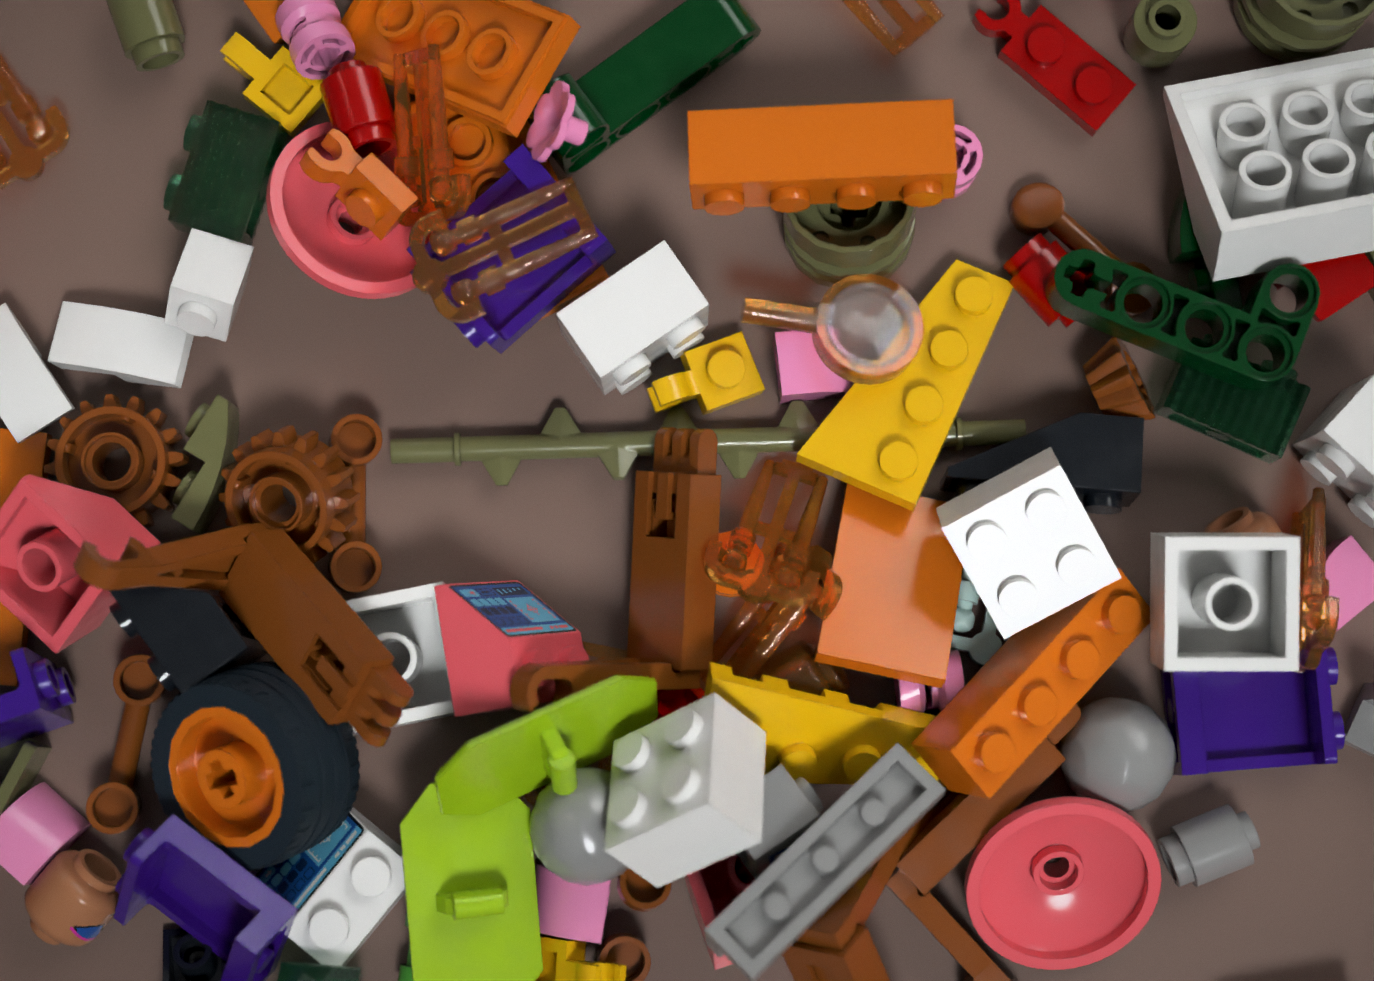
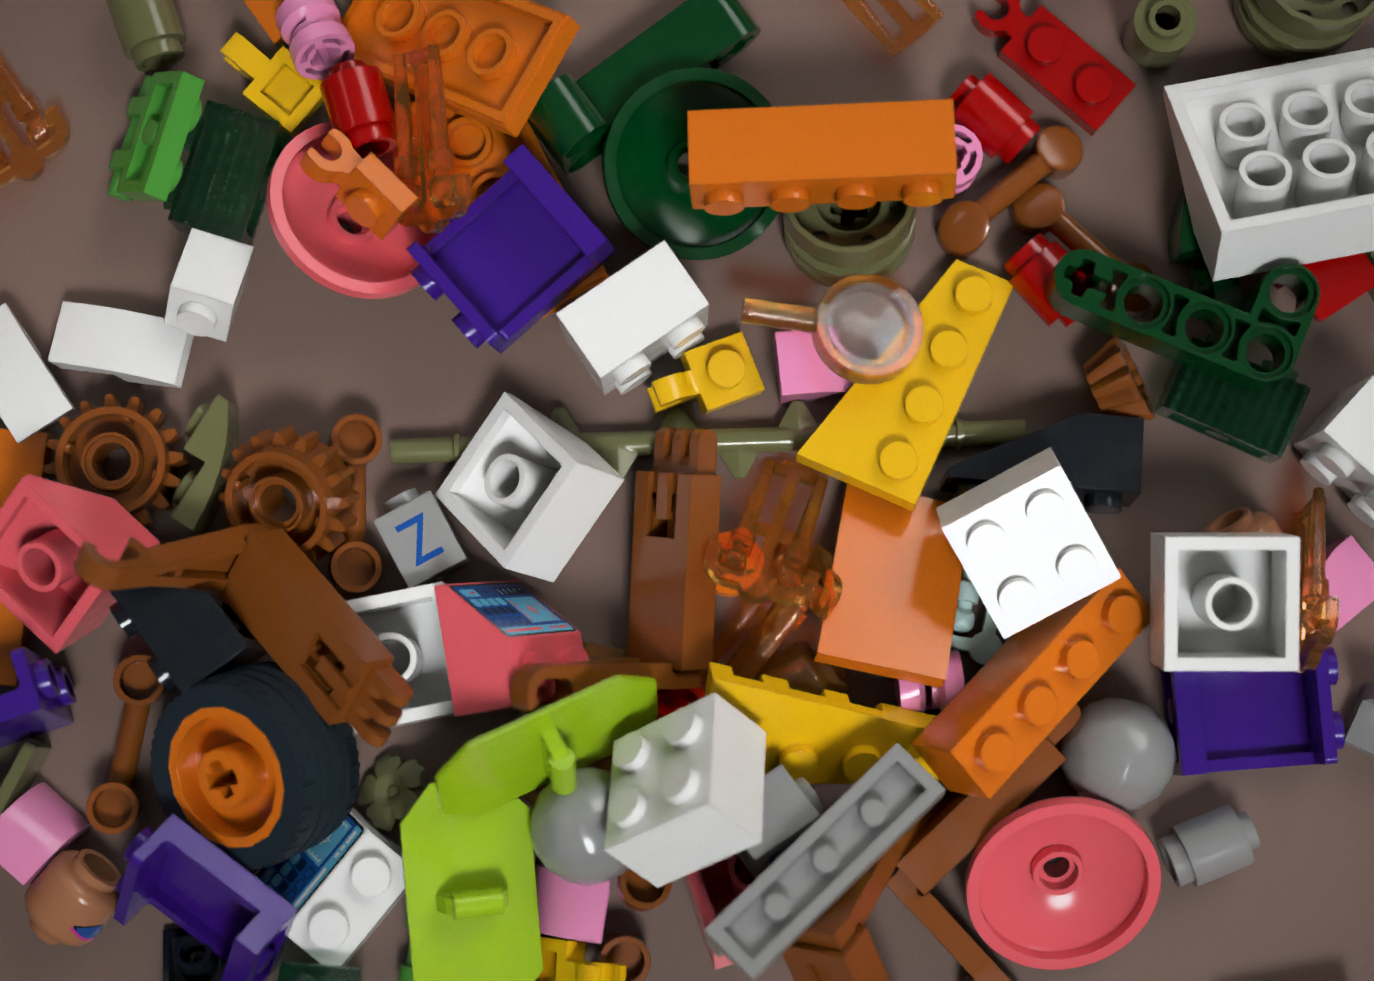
(157, 130): none -> bright green plate
(392, 790): none -> olive plant
(420, 538): none -> light grey brick
(433, 276): clear orange piece -> none
(528, 489): none -> white slope
(555, 123): bright pink plant -> none
(643, 165): none -> dark green dish
(967, 223): none -> dark orange bar
(994, 116): none -> red brick

